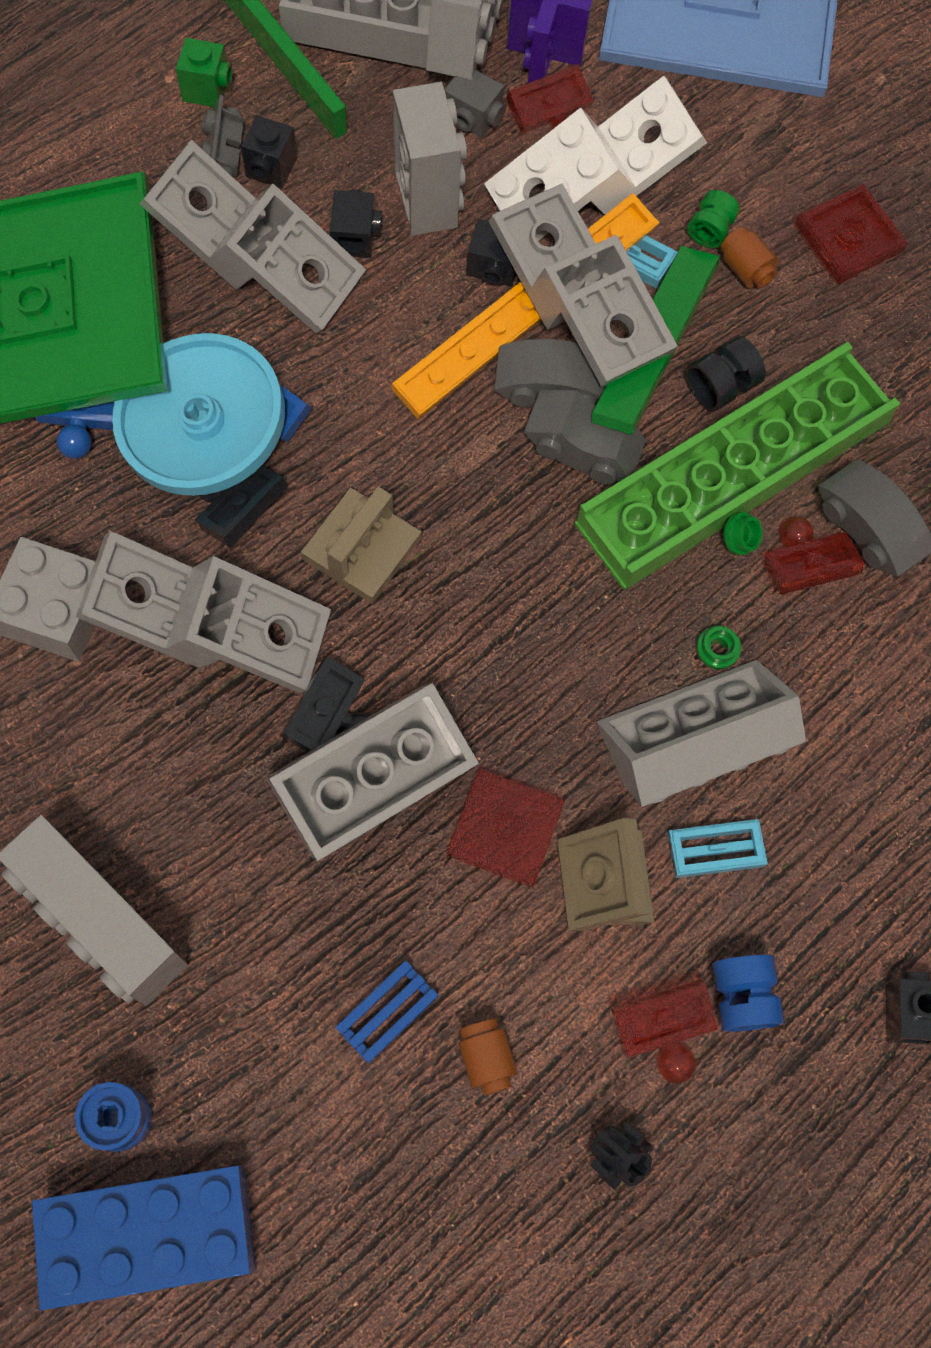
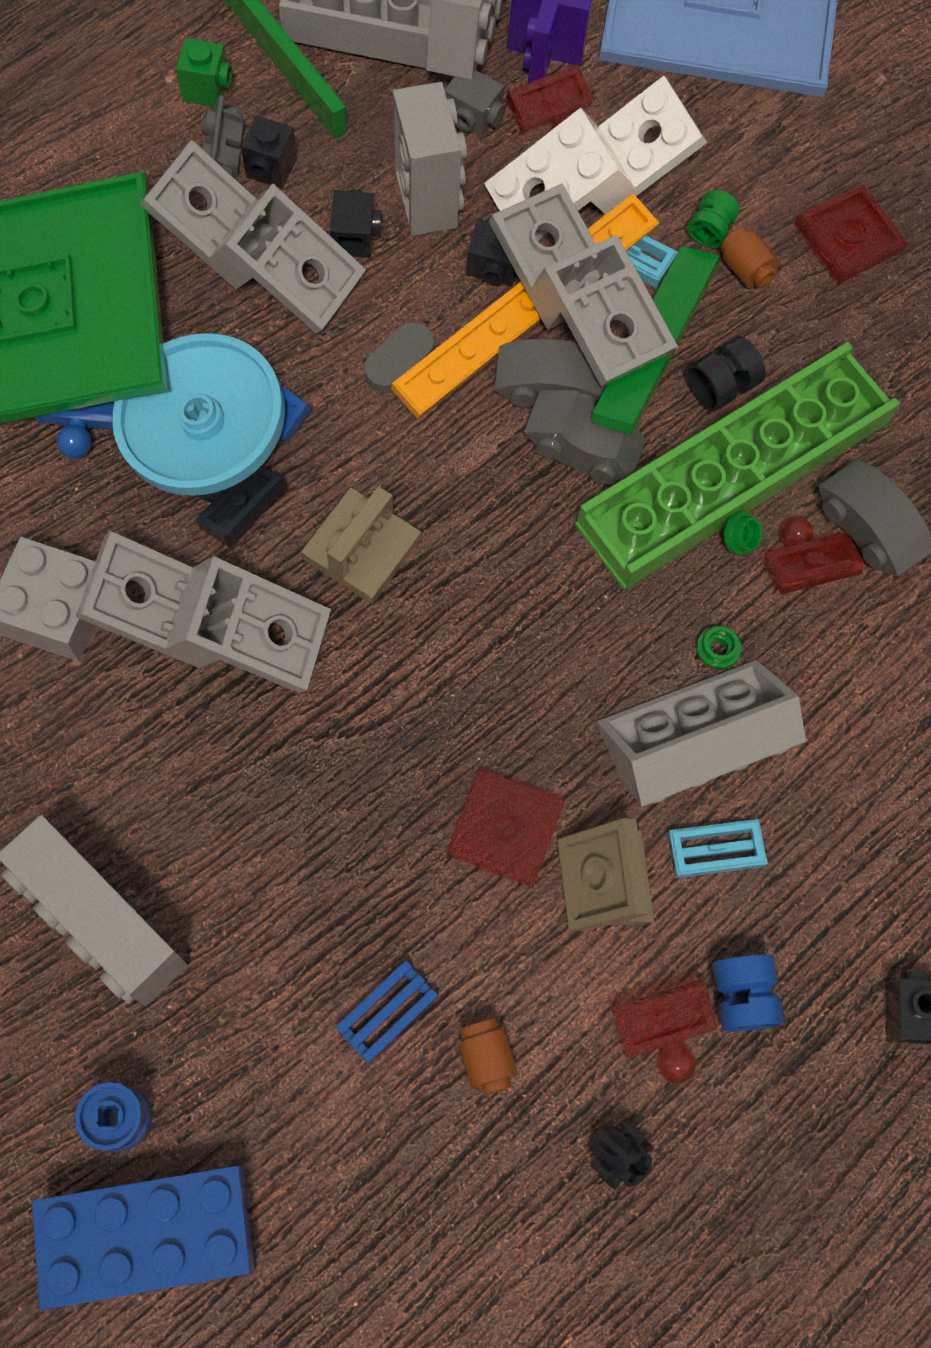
(324, 706): black plate -> none
(372, 771): light grey brick -> none
(398, 355): none -> dark grey tile

